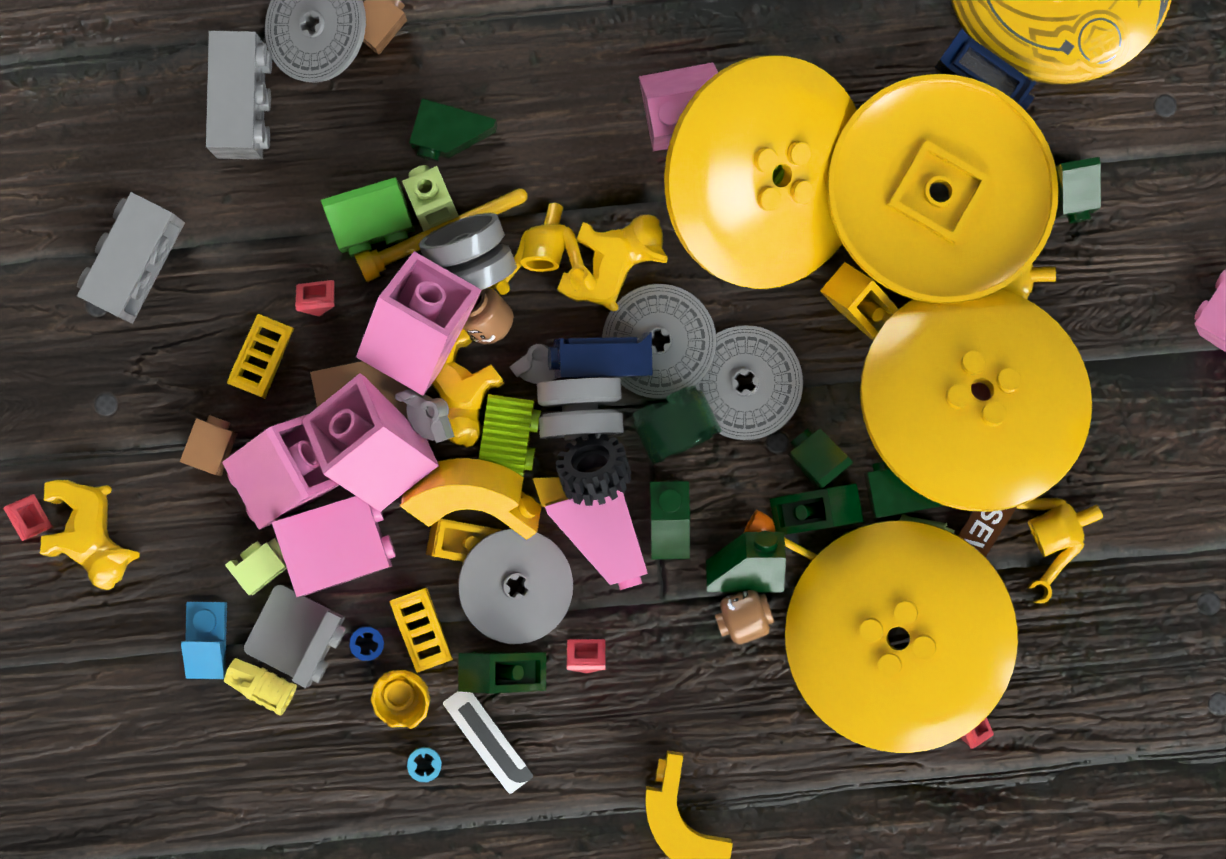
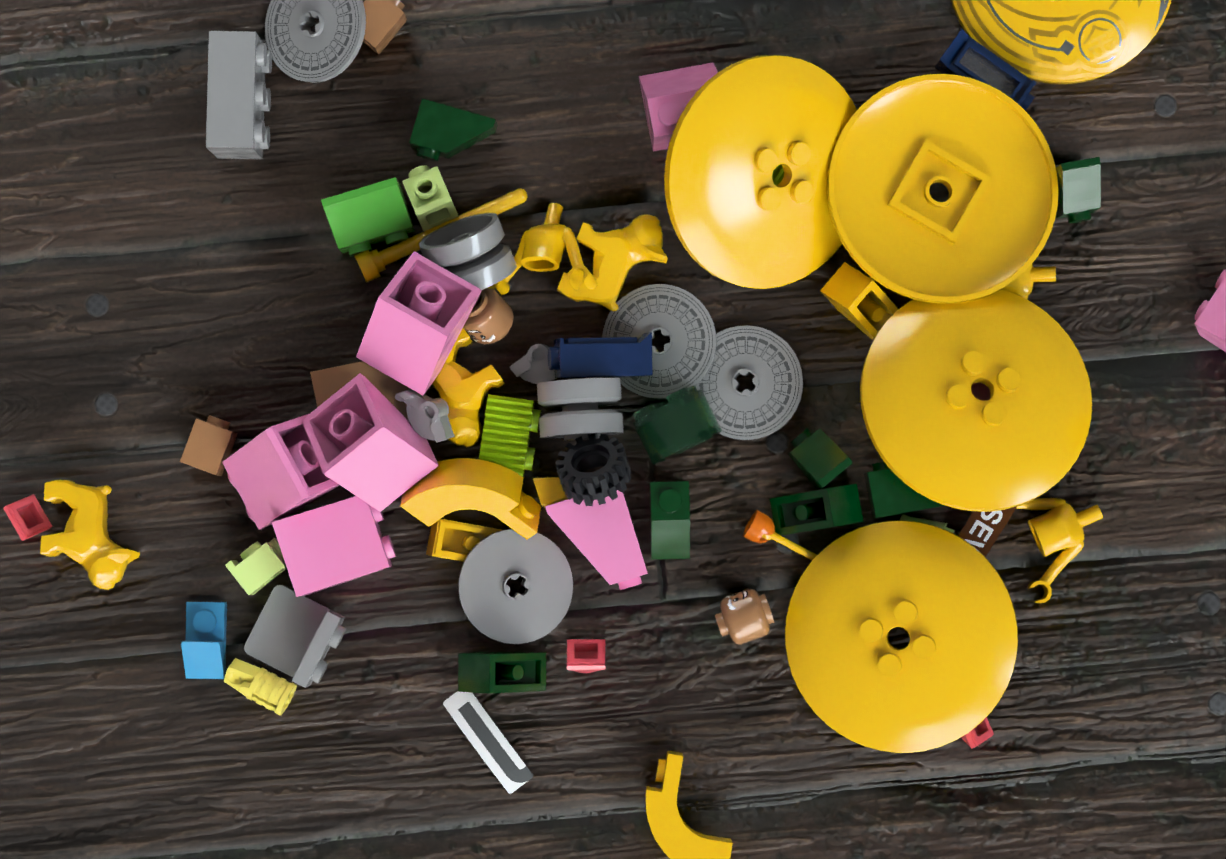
(129, 257): light grey brick -> none
(260, 389): yellow slope -> none
(315, 297): coral slope -> none
(355, 649): blue bush -> none
(400, 699): yellow hair -> none
(408, 600): yellow slope -> none
(412, 765): medium azure bush -> none
(749, 563): dark green slope -> none

